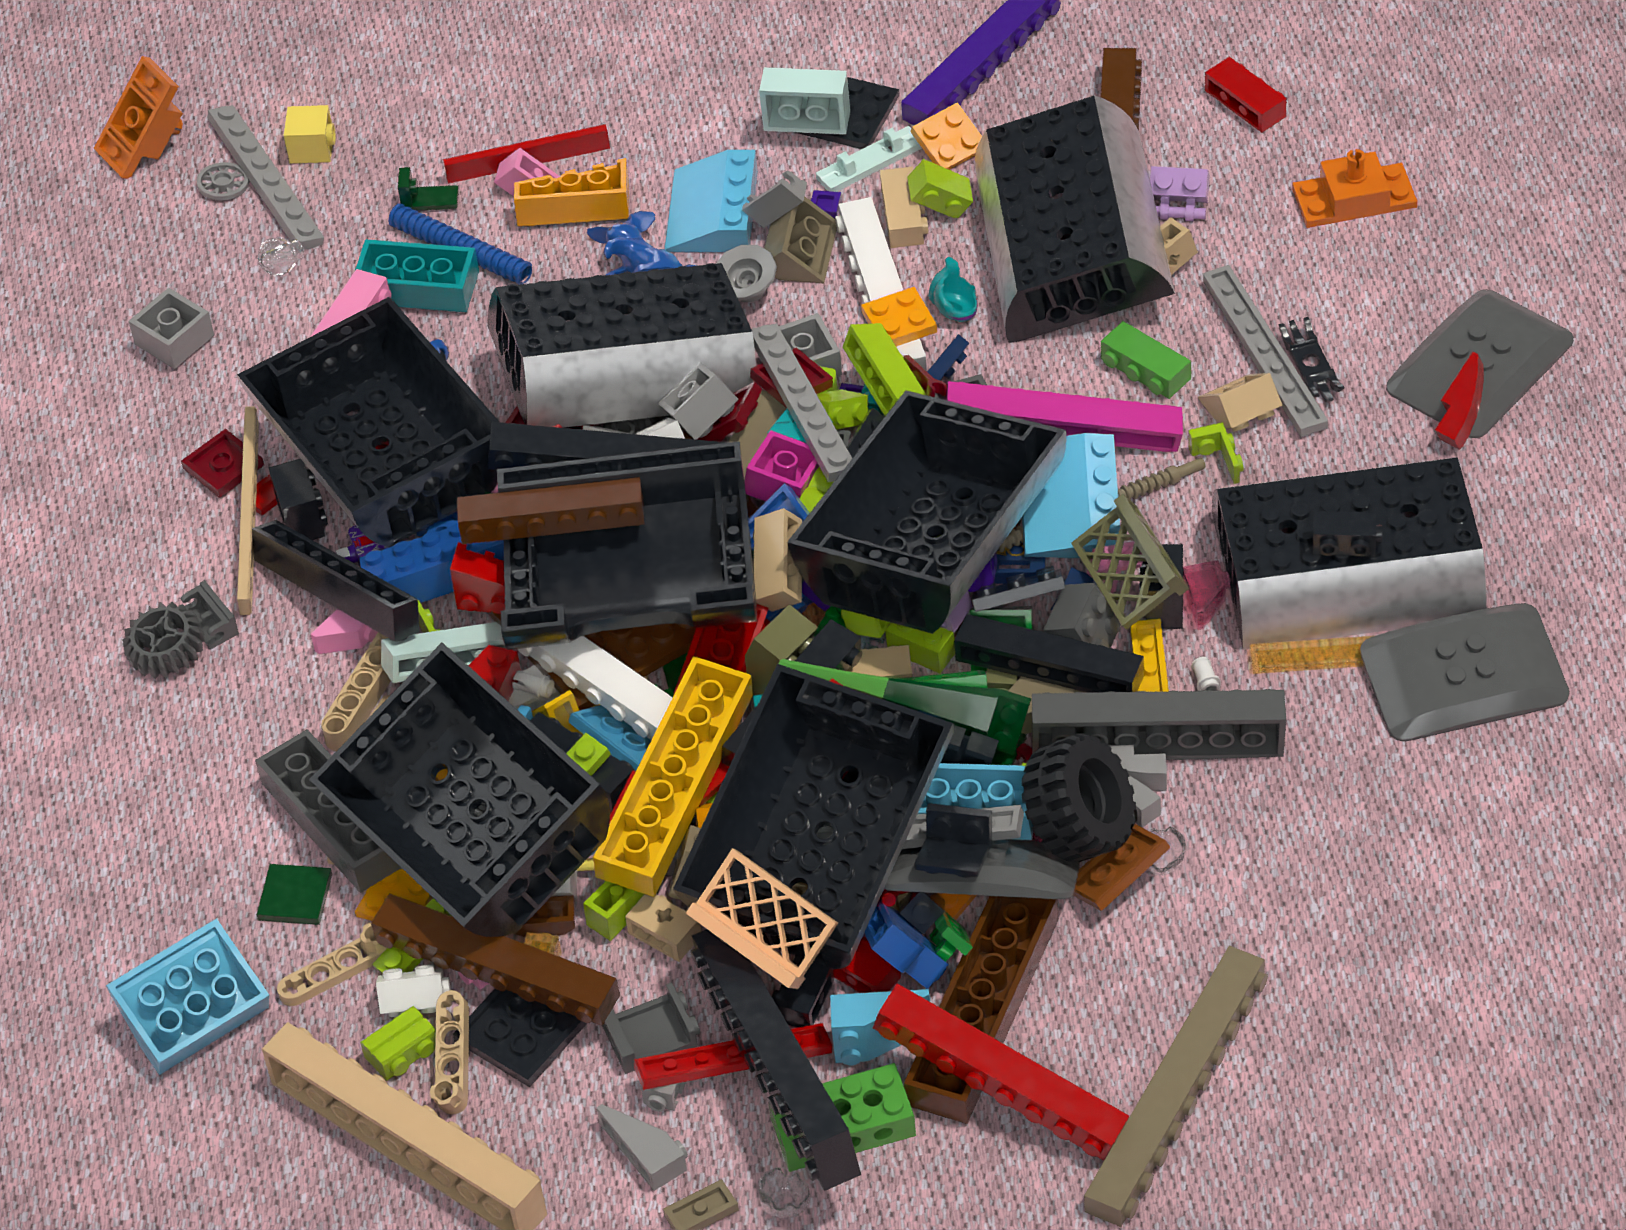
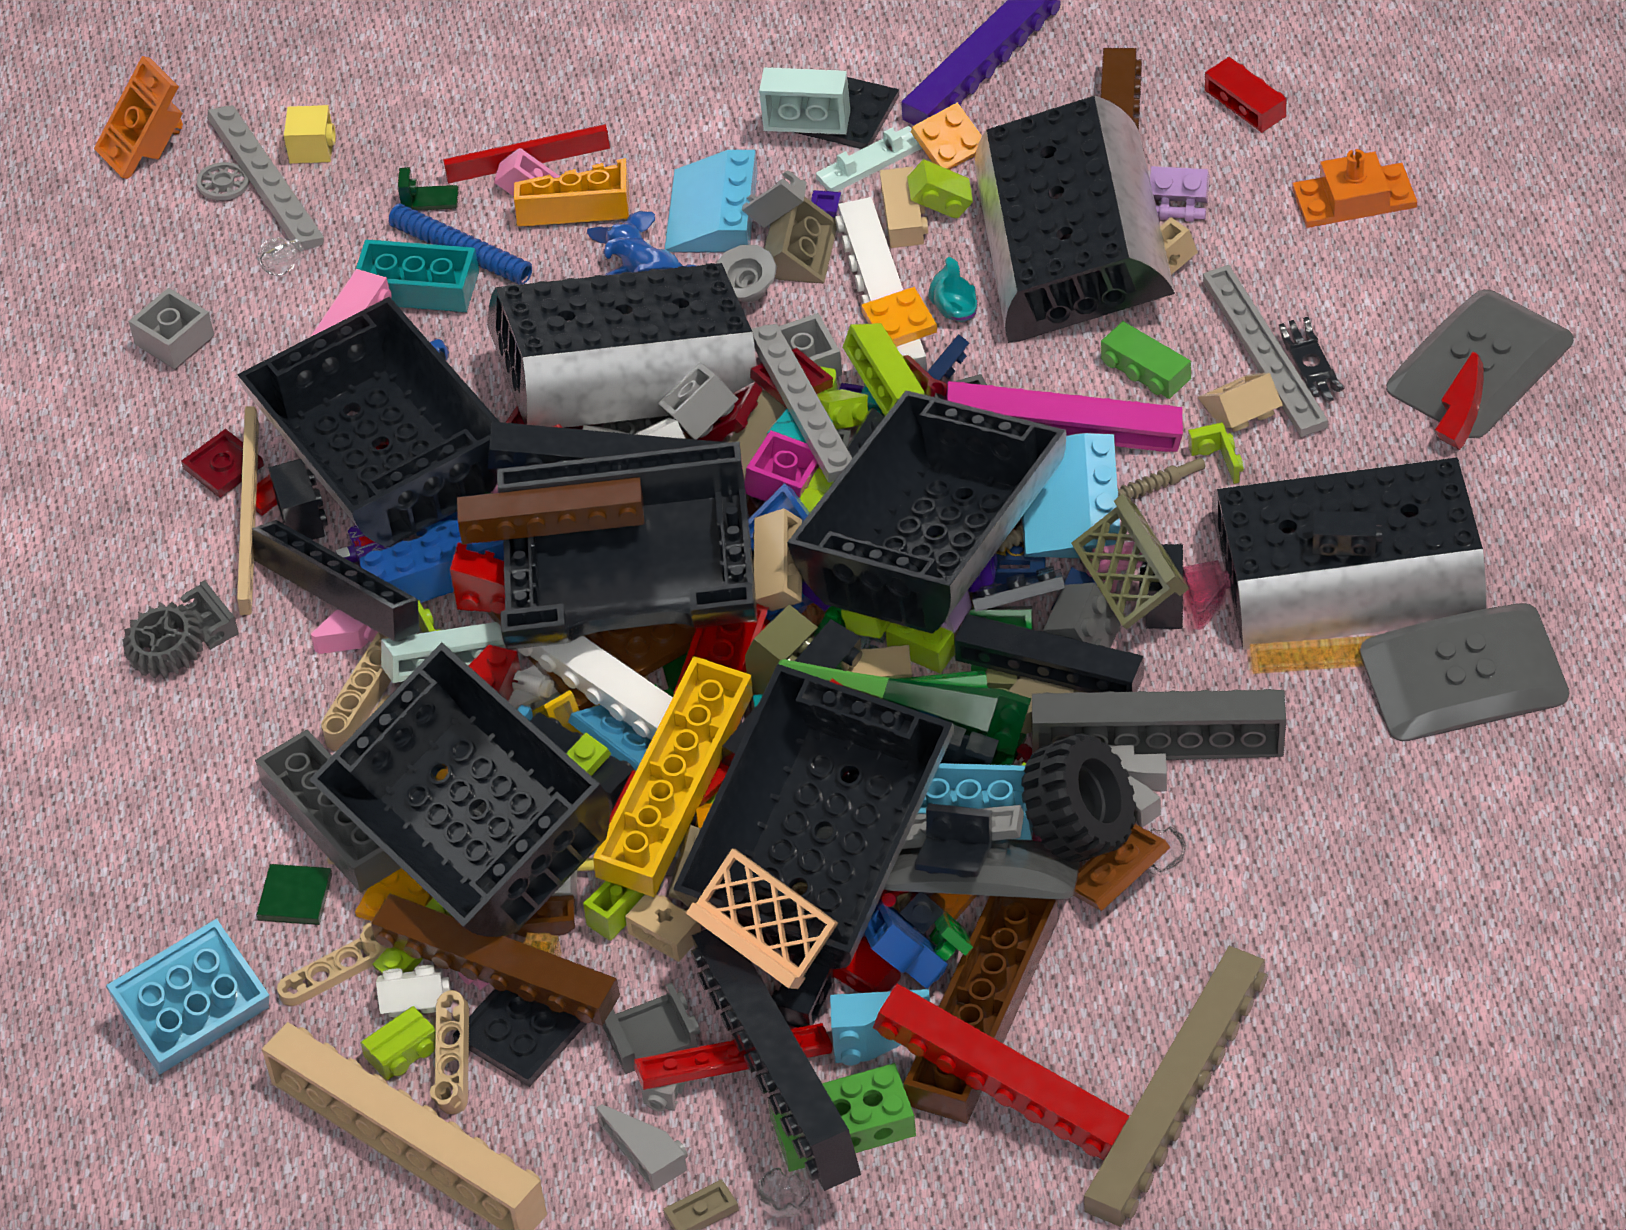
(1148, 642): yellow plate -> none
(1205, 675): white pin -> none

